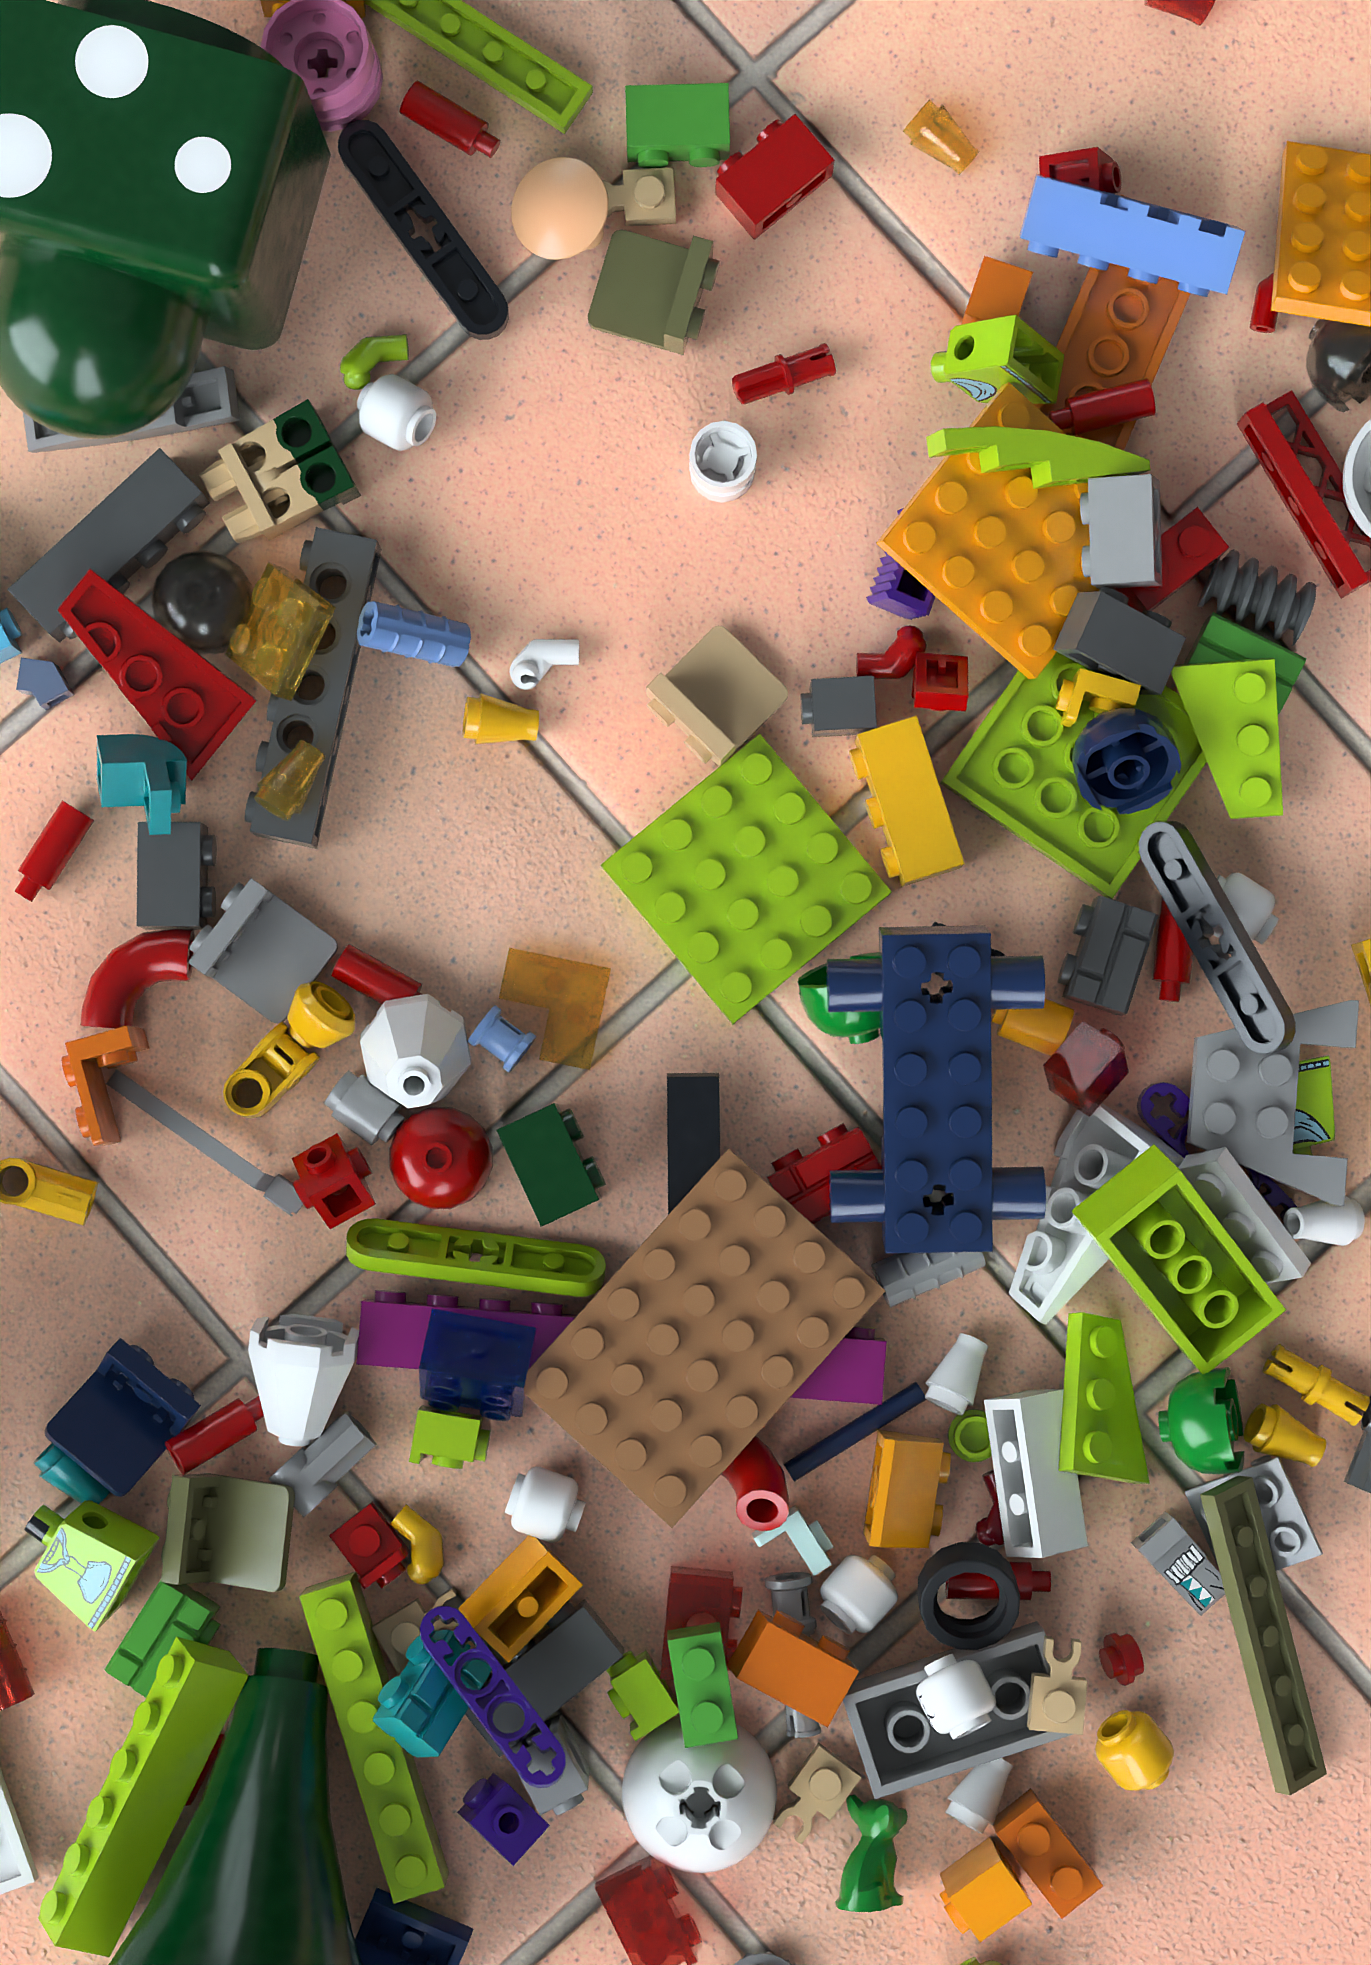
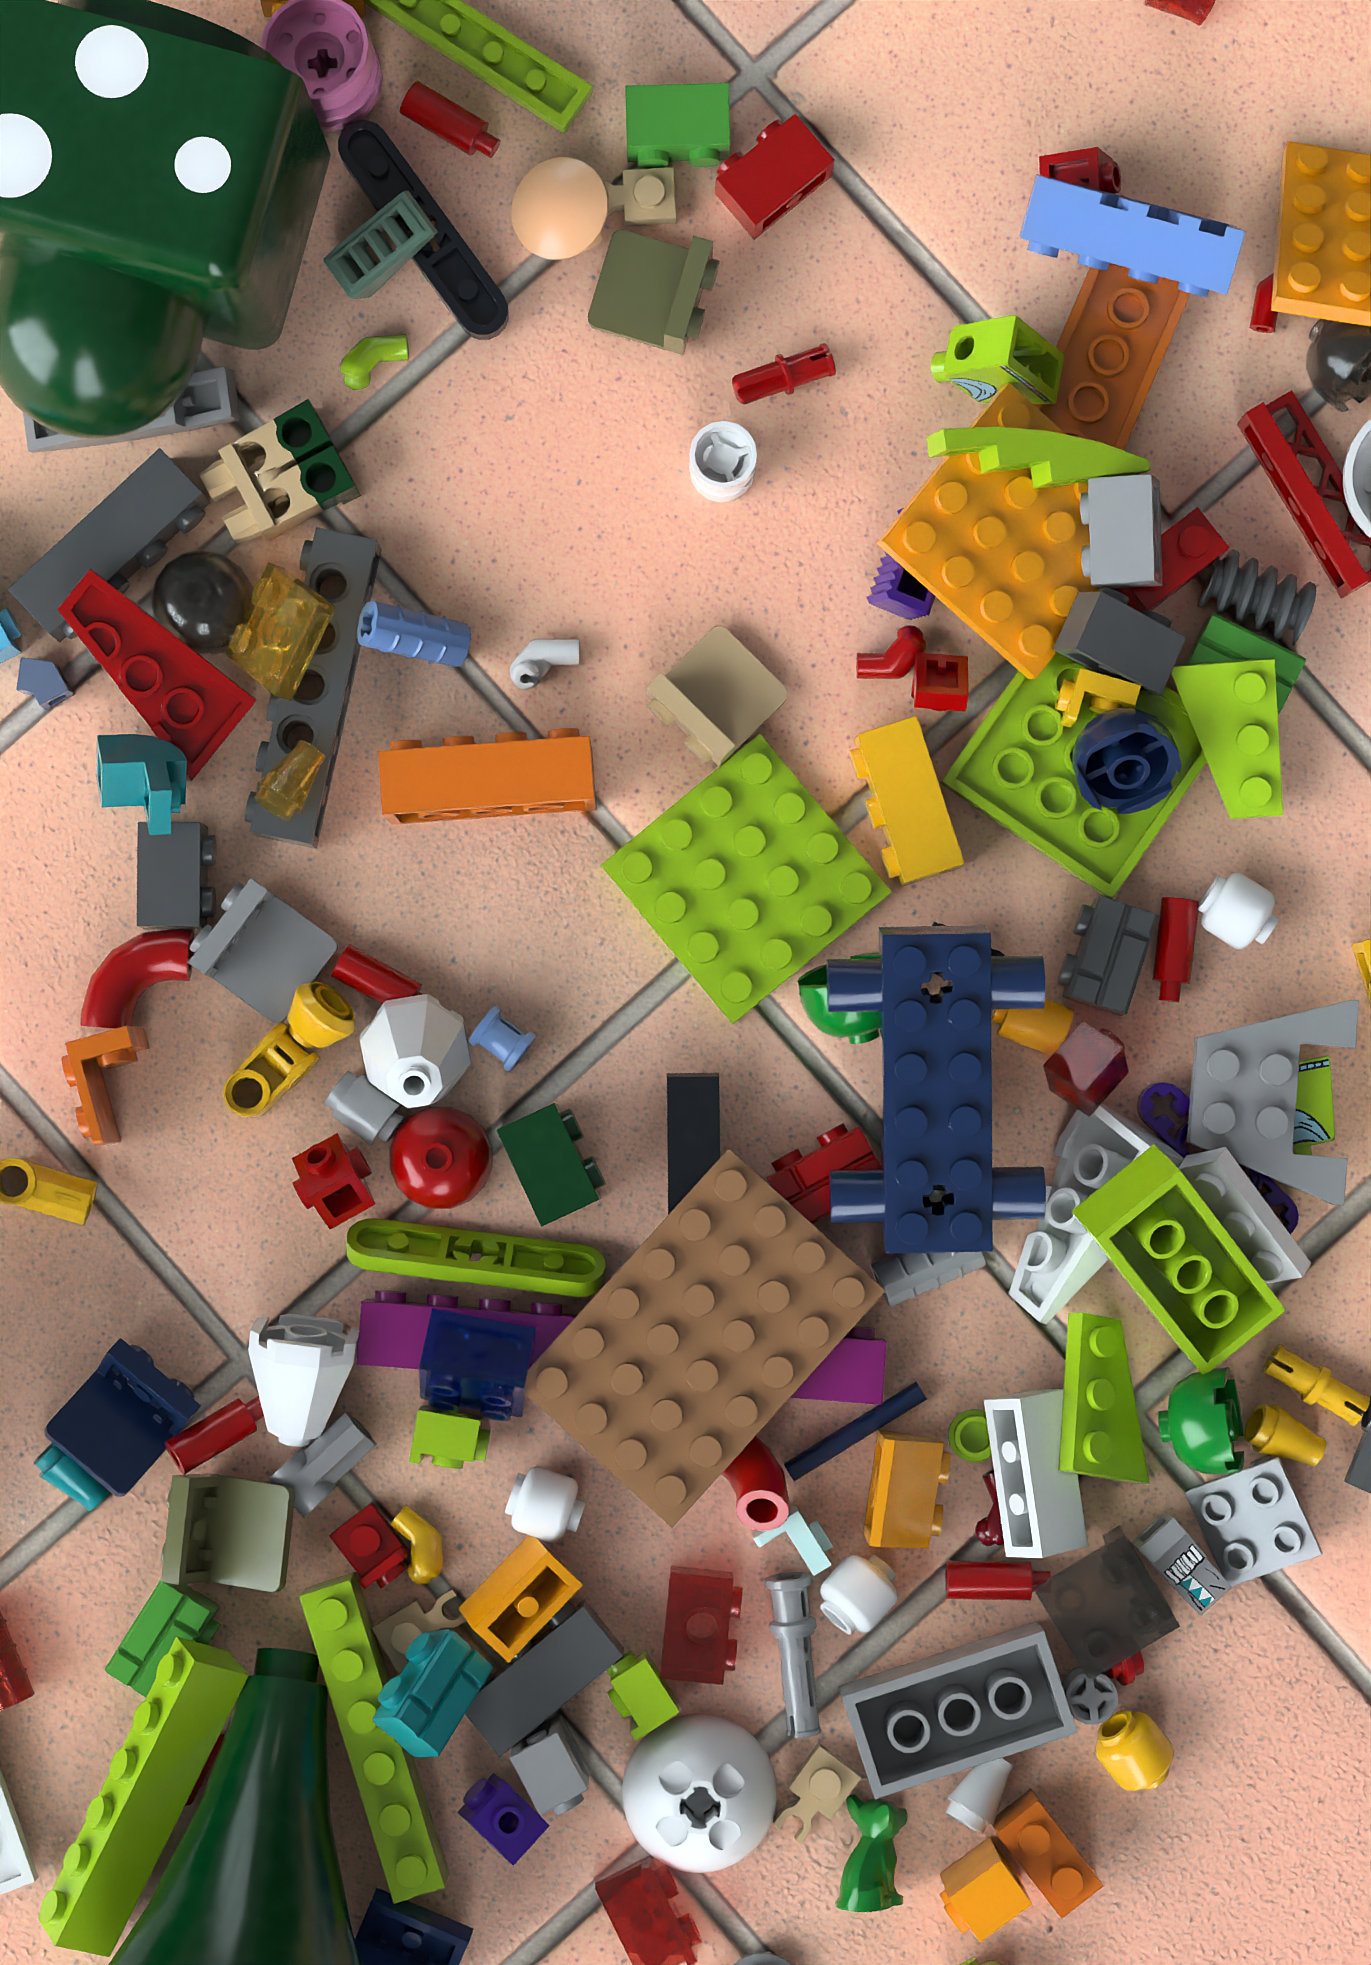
(52, 850): red cylinder -> none
(90, 1558): lime torso -> none
(277, 1189): light grey piece -> none
(354, 265): none -> sand green slope
(396, 412): white head -> none
(487, 778): none -> orange brick
(487, 1700): dark purple beam -> none
(496, 720): yellow cone -> none
(571, 993): clear yellow plate -> none
(702, 1685): bright green brick -> none
(794, 1667): orange brick -> none
(839, 706): dark grey brick -> none
(940, 137): clear yellow cone -> none
(955, 1696): white head -> none
(957, 1376): white cone -> none
(982, 1630): black tyre -> none
(997, 291): orange brick -> none
(1058, 1697): tan plate -> none
(1090, 1705): none -> light grey wheel
(1106, 407): red cylinder -> none
(1107, 1605): none -> clear smoke bracket
(1198, 906): black piece -> none
(1263, 1634): olive plate -> none
(1326, 1222): white cone -> none

